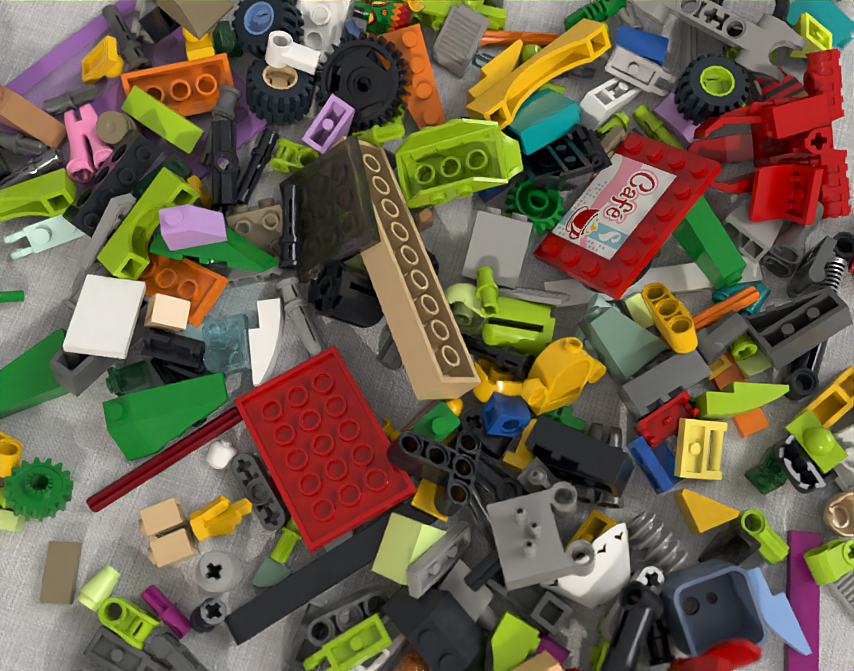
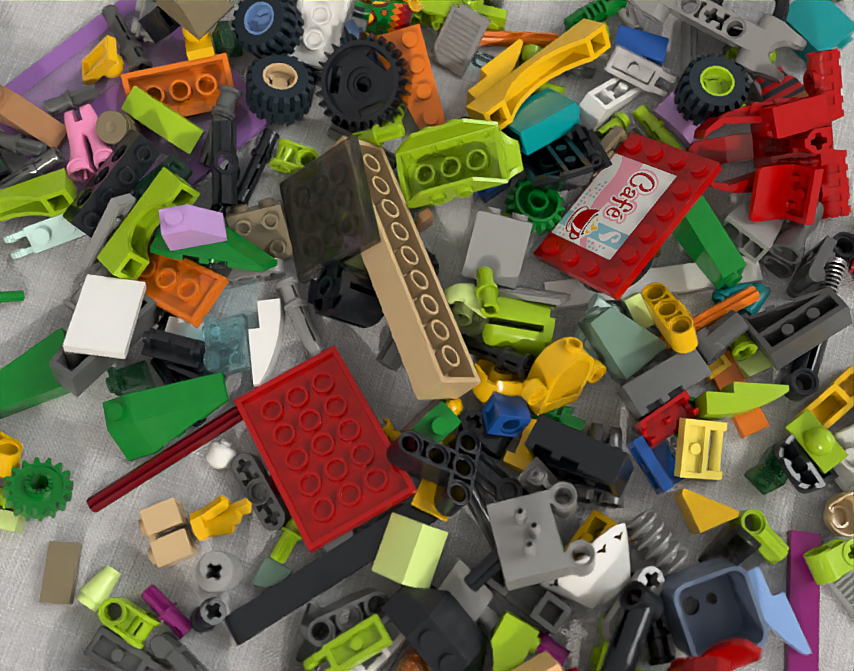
(167, 313): panel -> none
(204, 197): yellow tile -> none
(283, 52): white piece -> none
(287, 241): black pin -> none
(329, 125): lavender slope -> none
(438, 559): light grey tile -> none
(815, 34): neon yellow slope -> none

